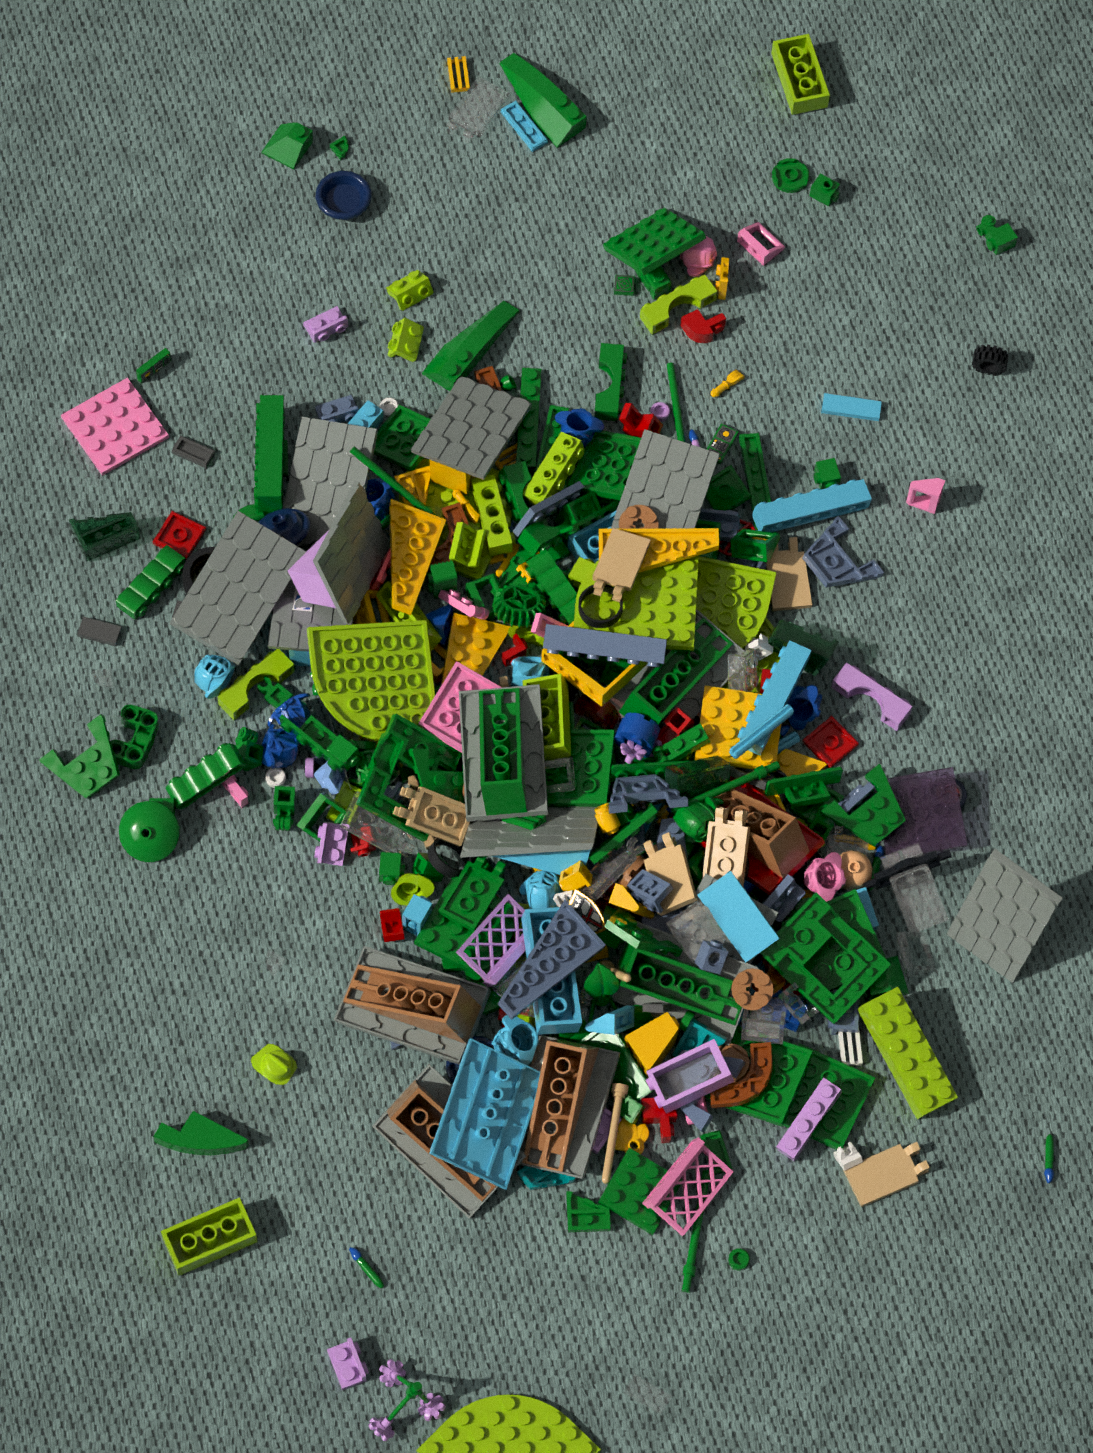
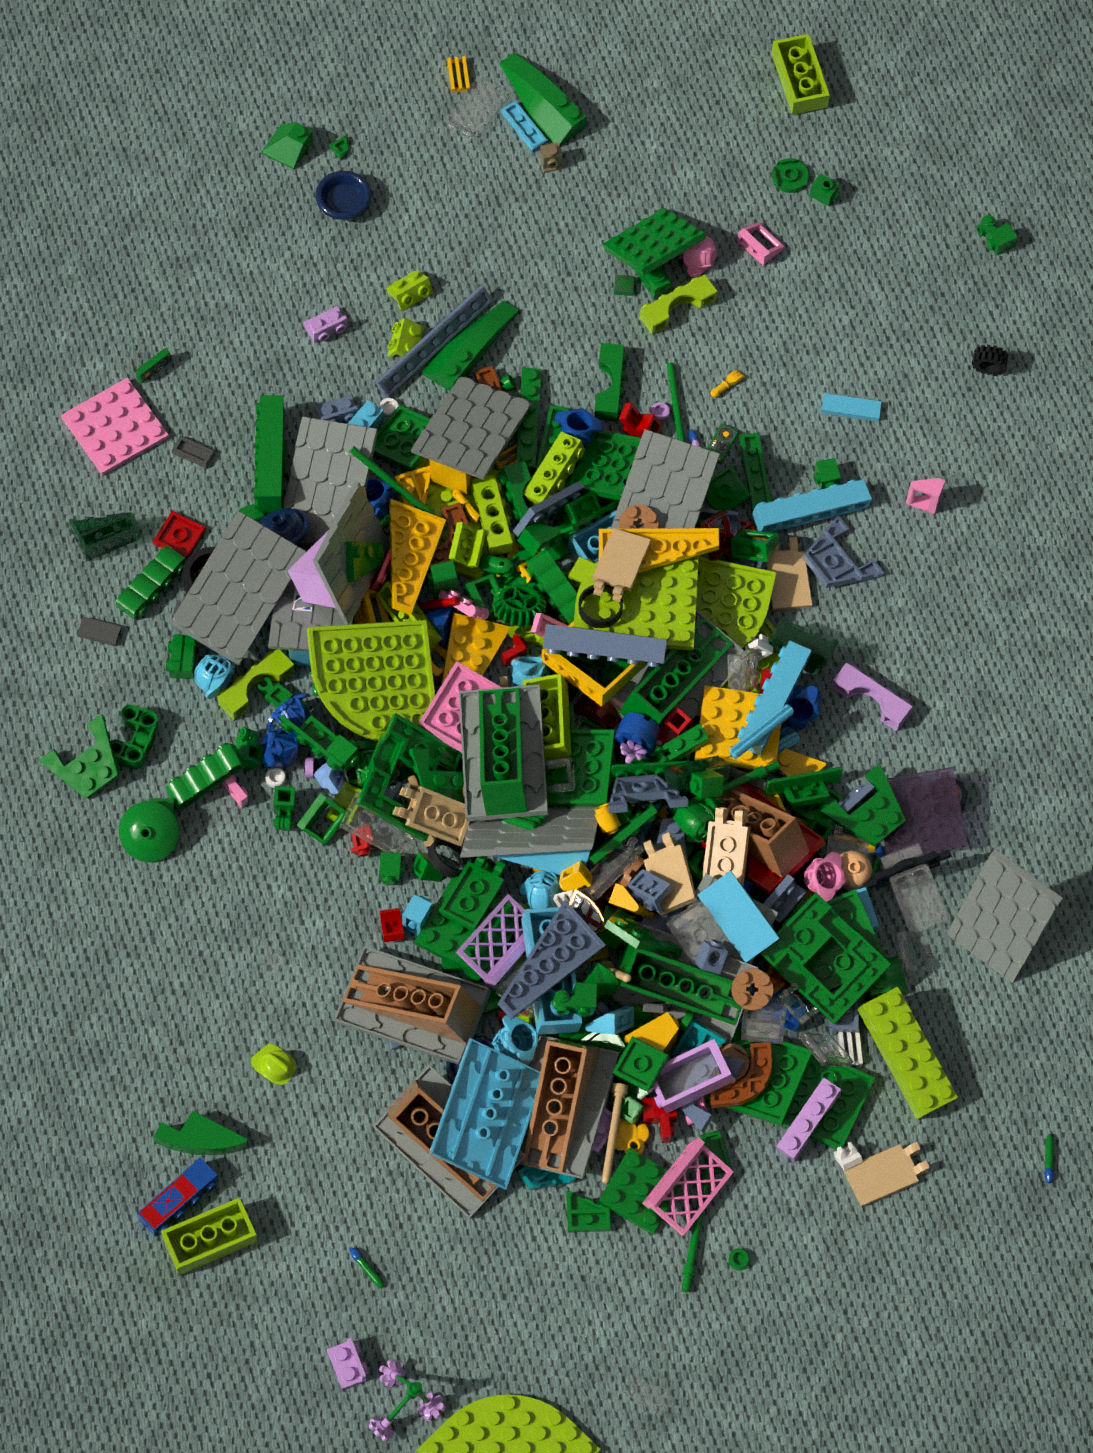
(178, 1196): none -> blue brick
(183, 657): none -> green brick
(332, 844): lavender bracket -> none
(362, 558): none -> green wing
(409, 885): lime piece -> none
(433, 341): none -> sand blue tile
(435, 604): none -> red piece
(496, 565): none -> green piece
(551, 157): none -> dark tan brick
(581, 1002): none -> green brick
(601, 1009): none -> sand blue plate
(640, 1064): none -> green tile
(700, 329): red brick -> none
(706, 784): none -> green brick
(721, 521): none -> clear red tile
(722, 271): yellow wing -> none
(826, 1049): none -> clear tile
(830, 742): red tile -> none

